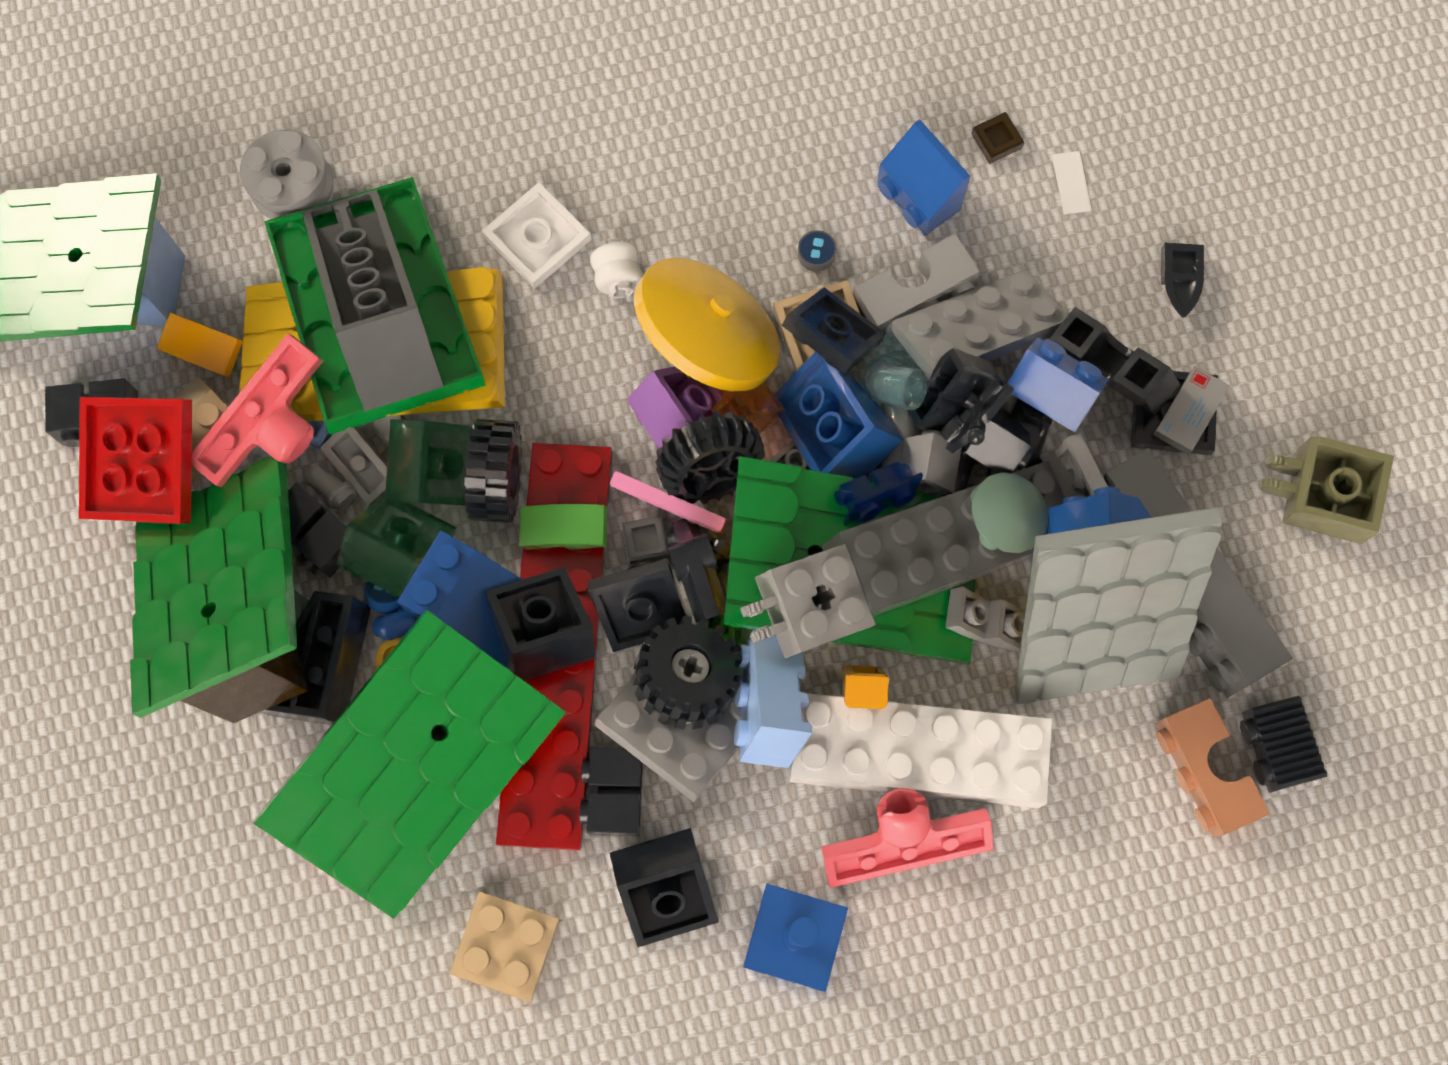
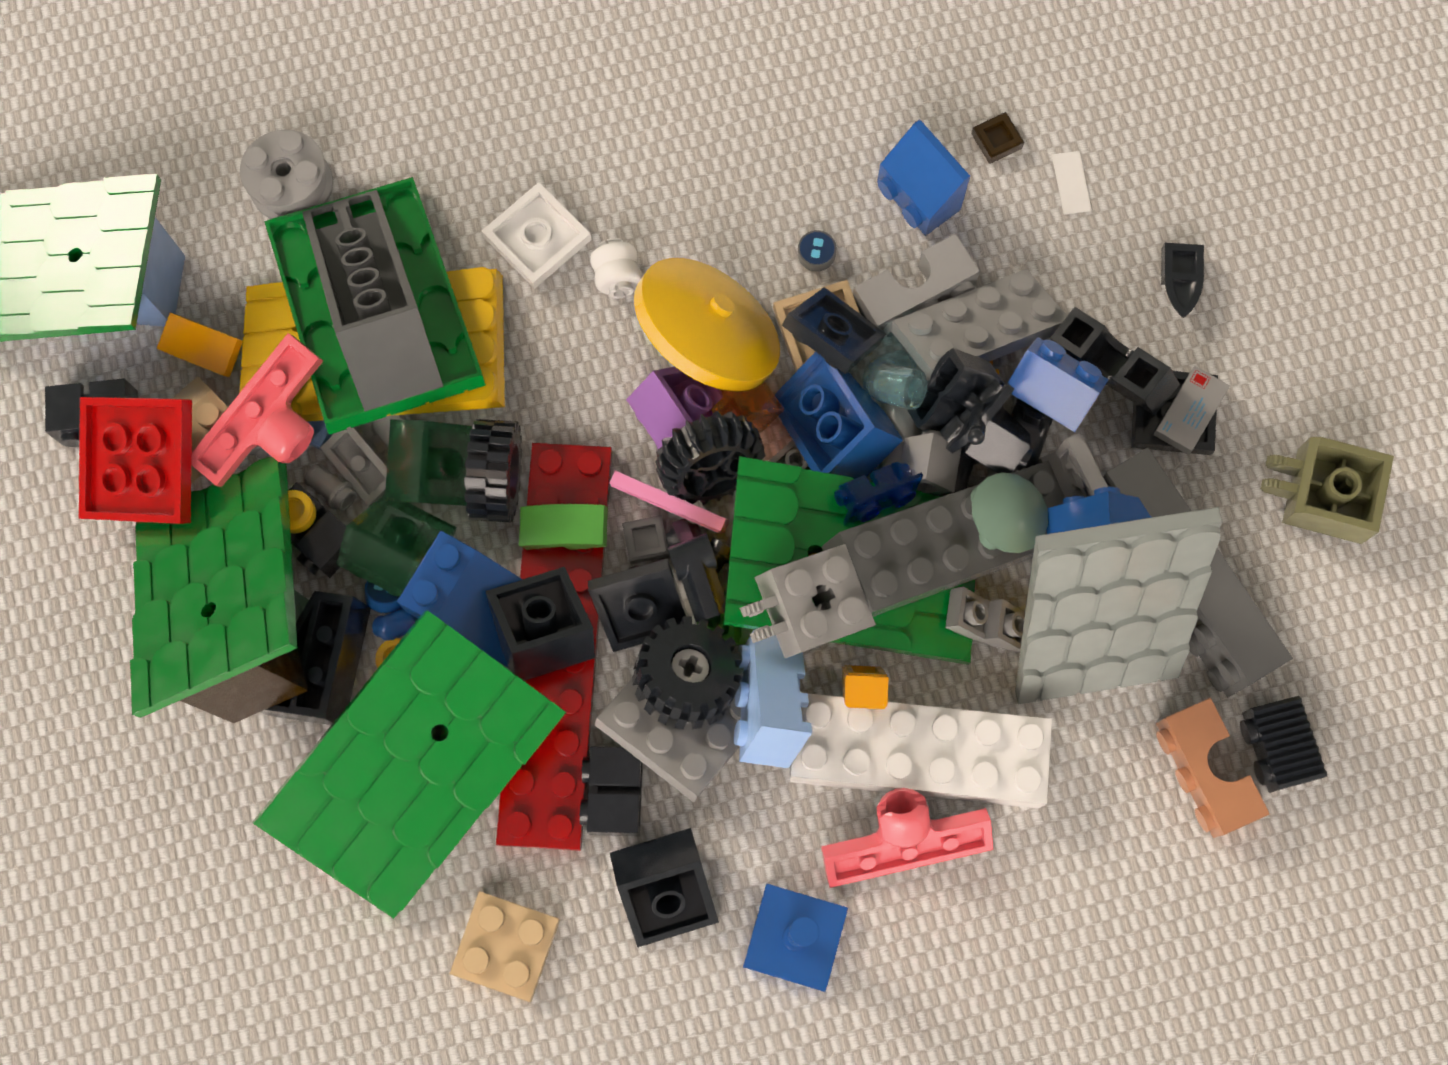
(301, 511): none -> yellow tile

